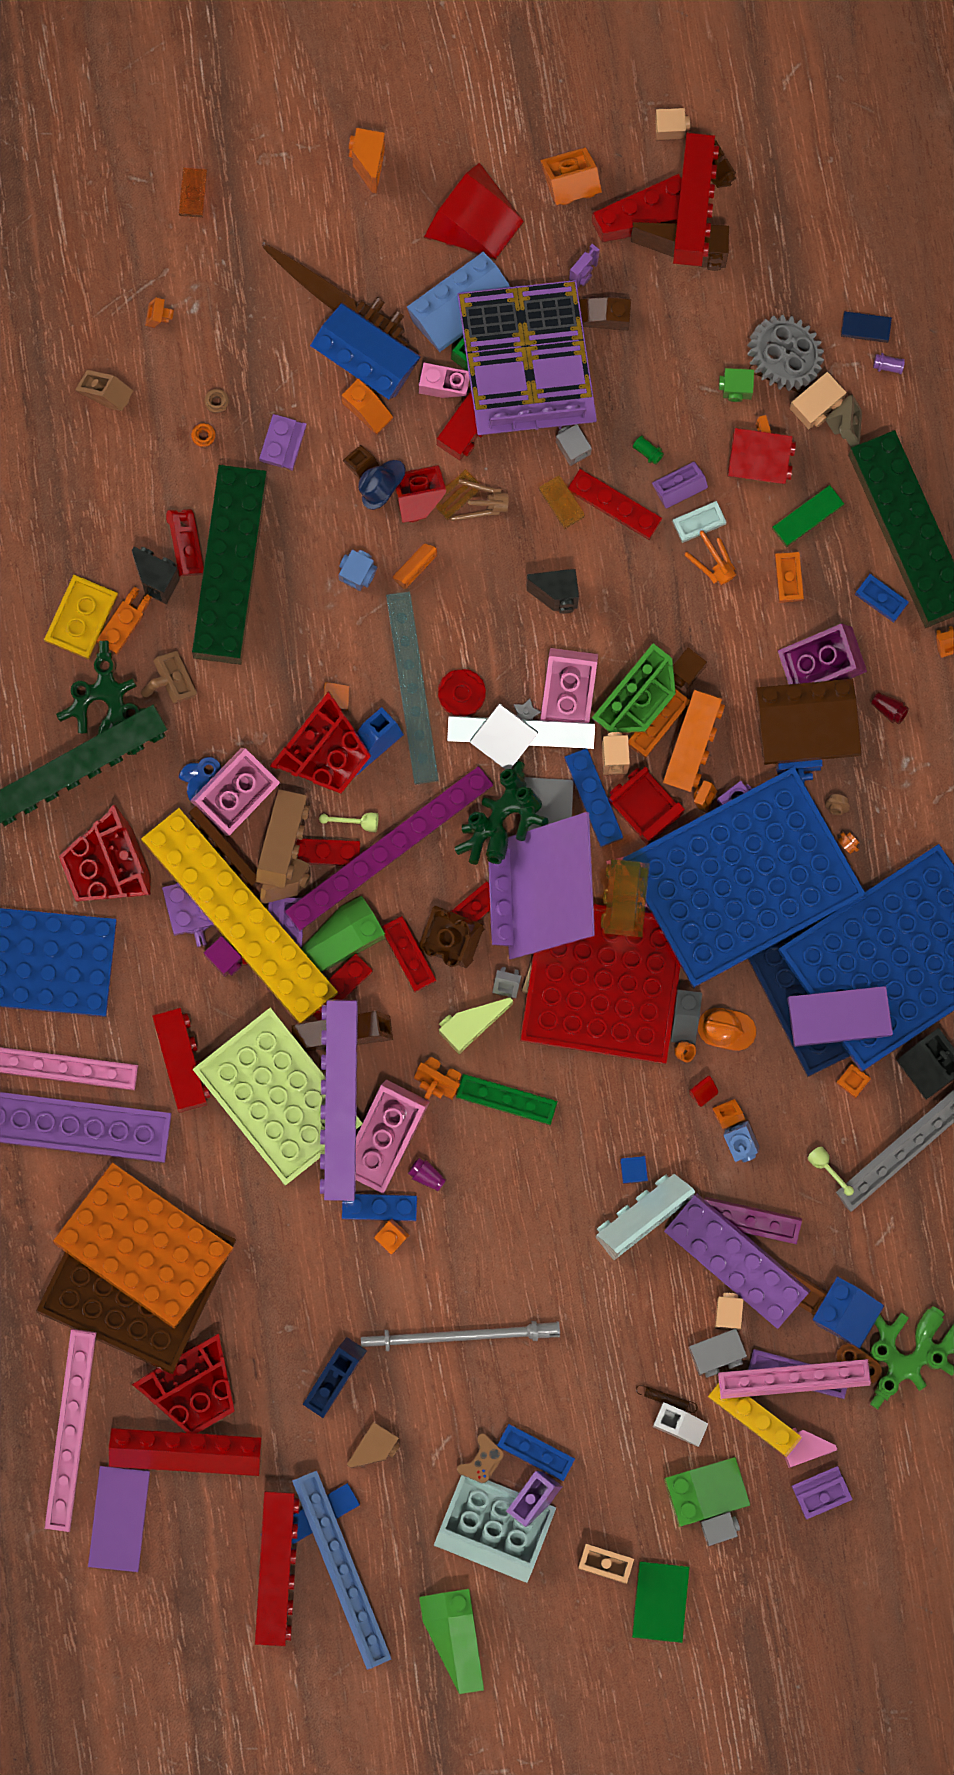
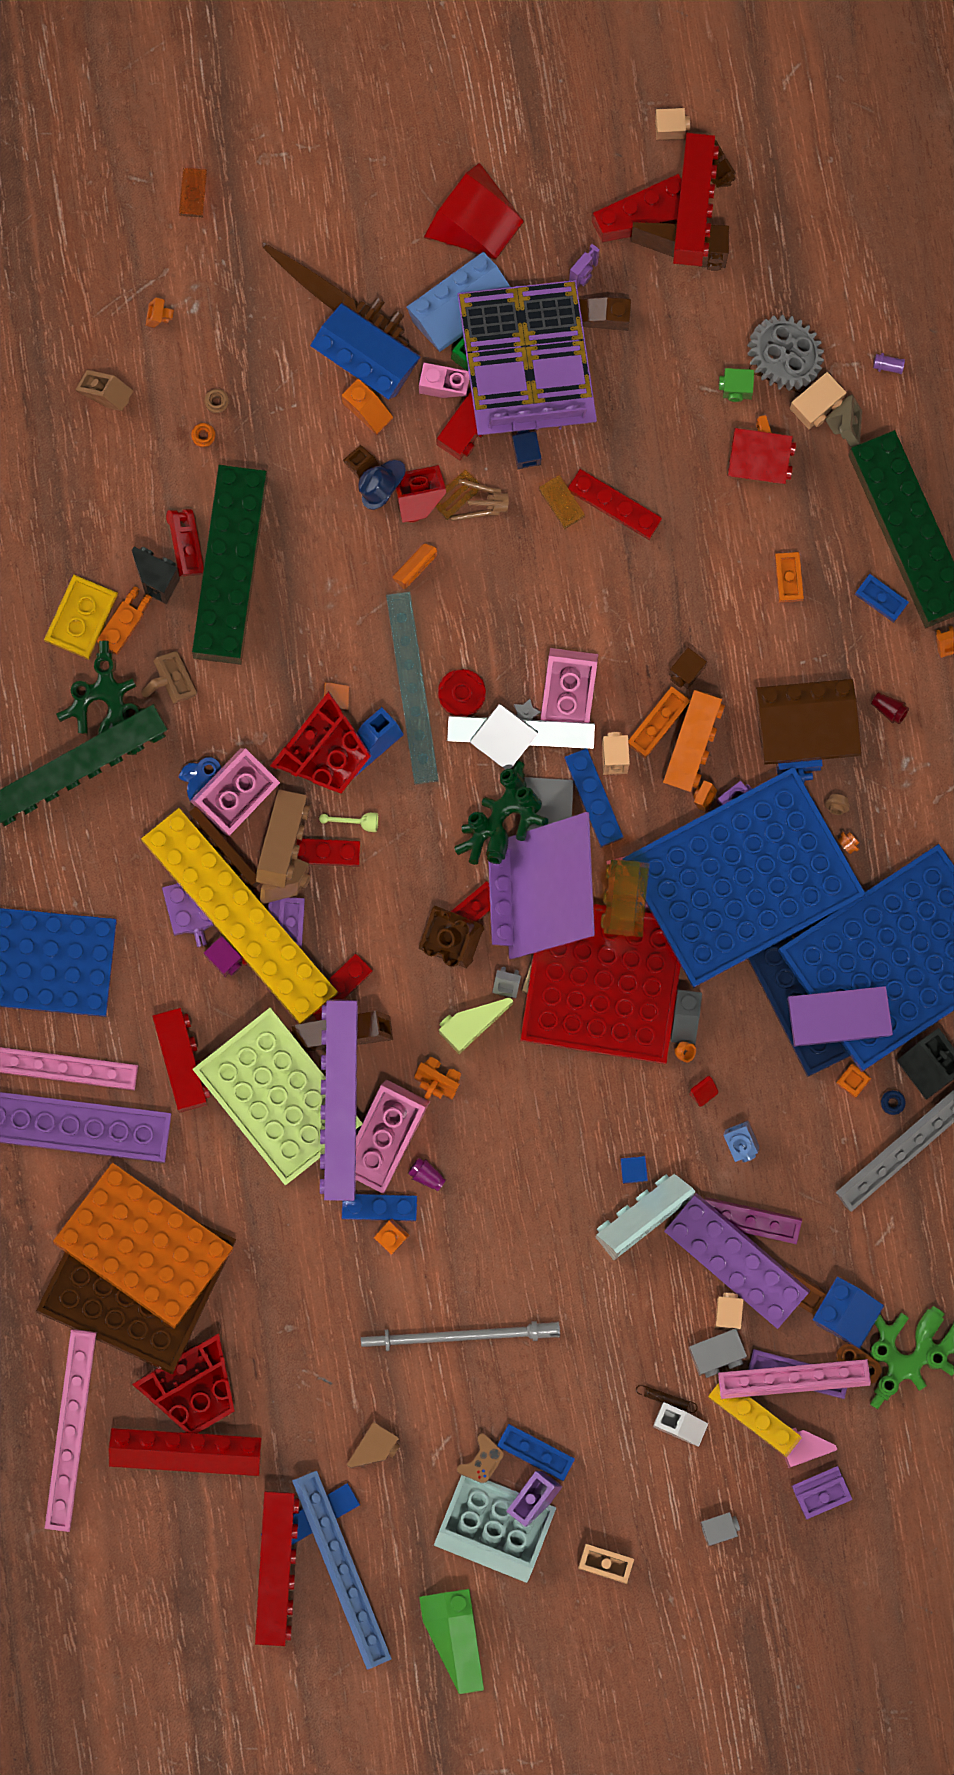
(106, 861): red wedge -> none
(119, 1519): medium lavender tile -> none
(282, 442): medium lavender plate -> none
(334, 1377): dark blue slope -> none
(344, 935): bright green wedge -> none
(357, 569): medium blue brick -> none
(368, 151): orange slope -> none
(388, 848): magenta plate -> none
(408, 954): red plate -> none
(506, 1099): green tile -> none
(526, 449): none -> dark blue brick
(555, 589): pearl dark grey slope -> none
(571, 176): orange slope -> none
(573, 444): light grey brick -> none
(640, 694): bright green wedge -> none
(645, 805): red panel -> none
(648, 450): green pin -> none
(660, 1602): green tile -> none
(680, 484): medium lavender slope -> none
(702, 519): light aqua tile -> none
(706, 1492): bright green slope -> none
(723, 570): orange plant -> none
(726, 1029): orange piece -> none
(728, 1114): orange plate -> none
(808, 516): green tile -> none
(820, 1159): yellowish green hinge -> none
(823, 657): magenta slope -> none
(866, 327): dark blue tile -> none
(893, 1095): none -> dark blue plate

